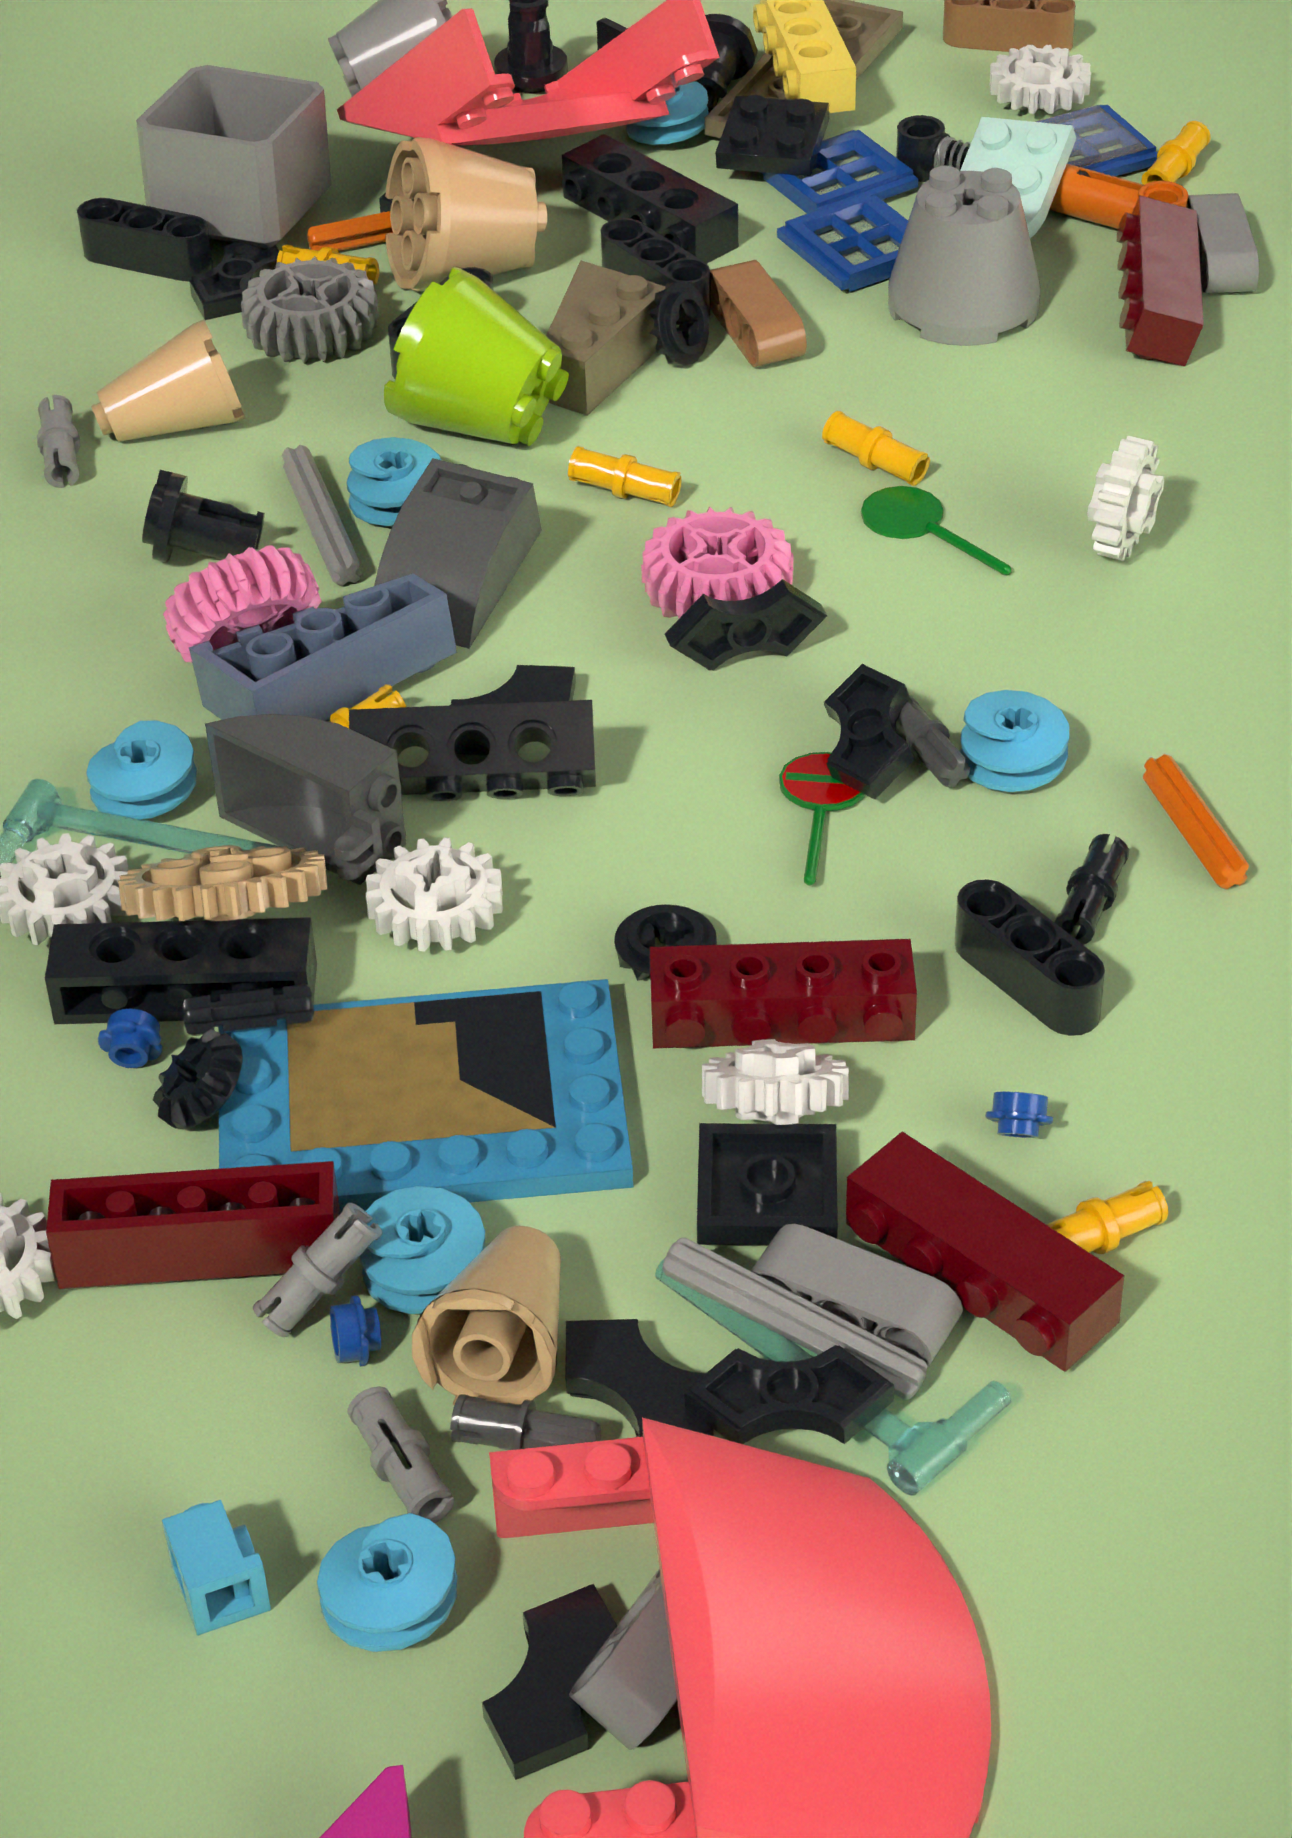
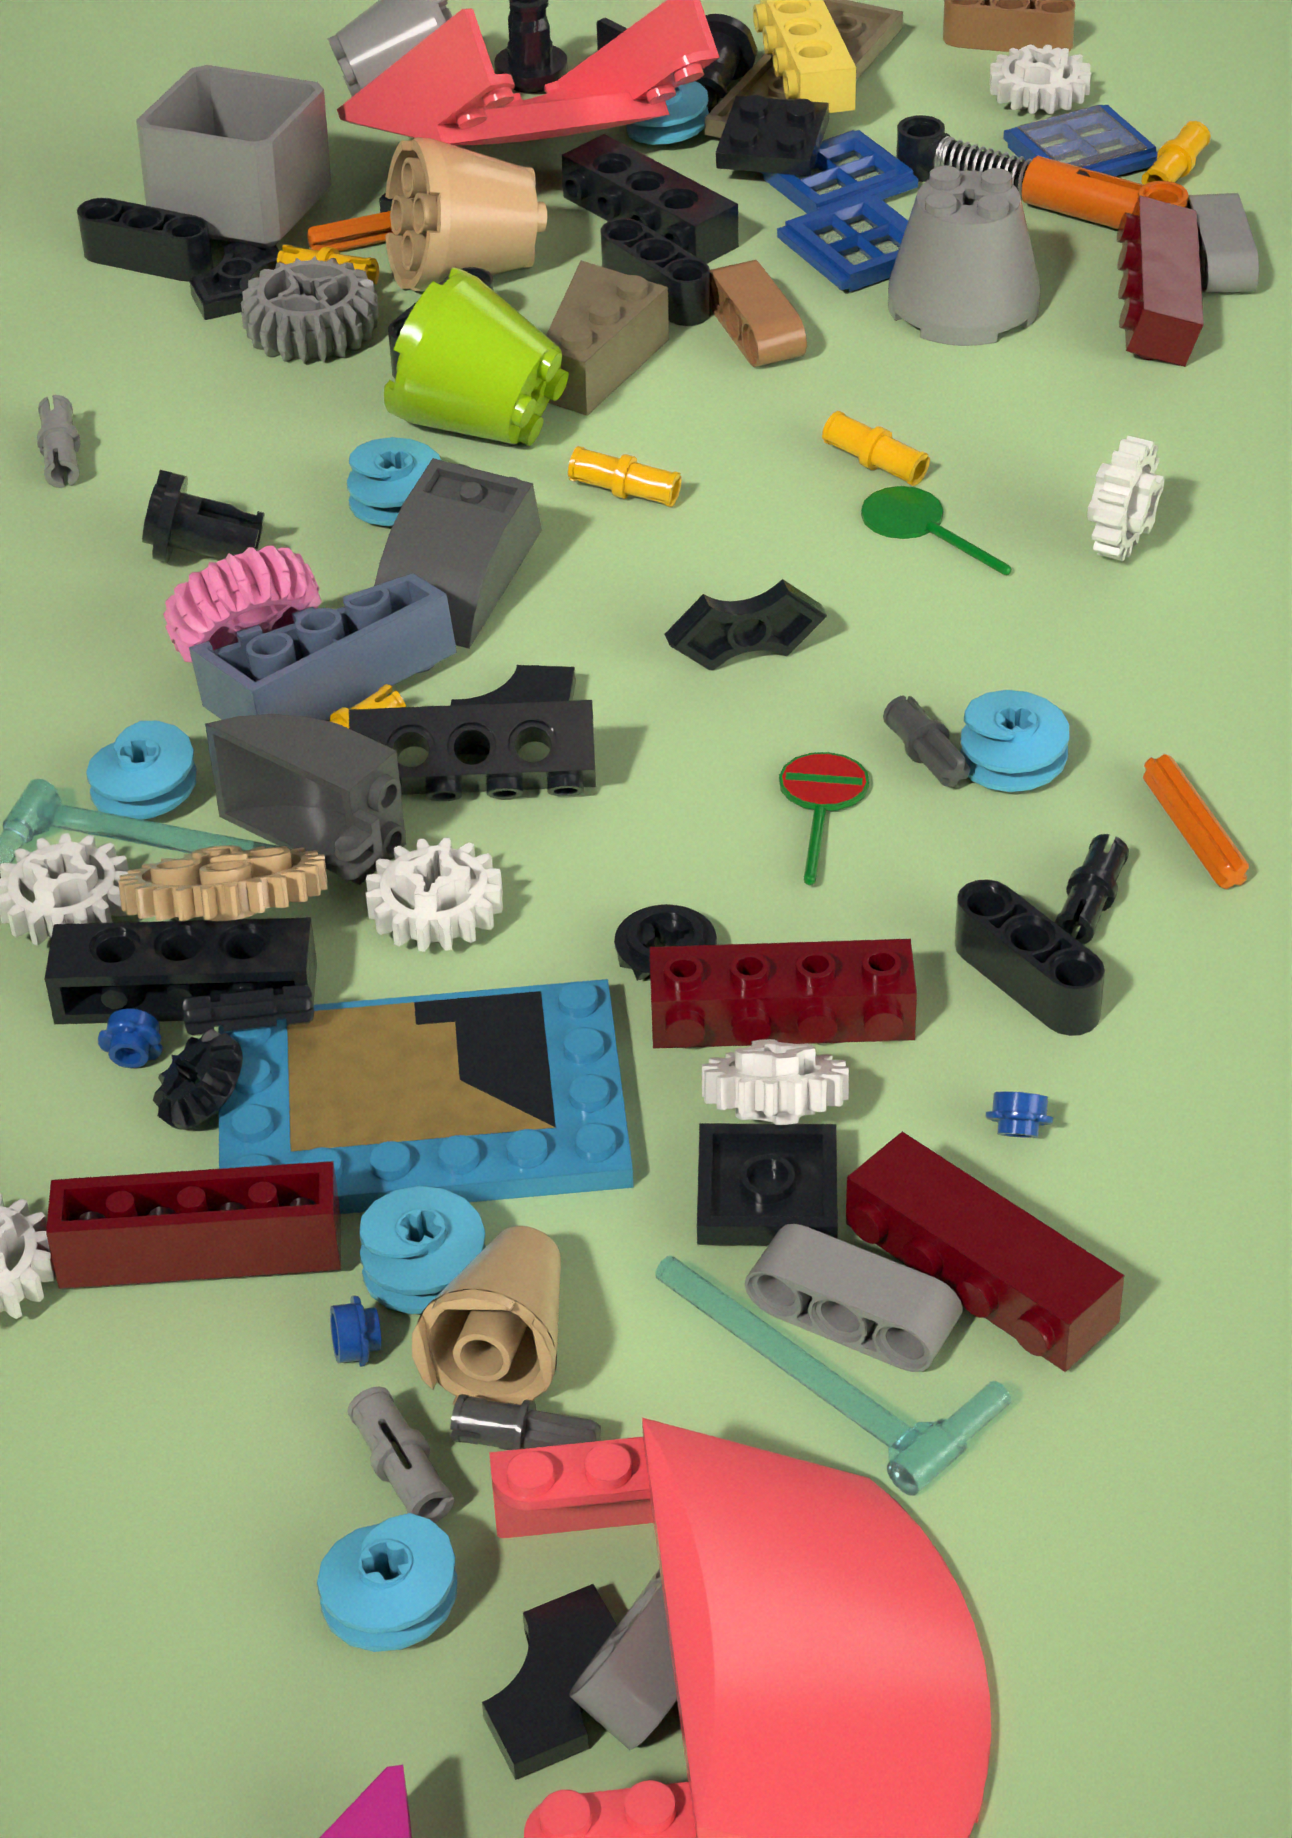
(170, 390): tan cone -> none
(215, 1567): medium azure brick -> none
(317, 1270): light grey pin -> none
(321, 515): light grey axle -> none
(617, 1368): black tile -> none
(688, 341): black gear -> none
(714, 556): bright pink gear -> none
(789, 1313): light grey axle -> none
(818, 1394): black tile -> none
(868, 747): black tile -> none
(1031, 153): light aqua plate -> none
(1102, 1223): yellow pin -> none

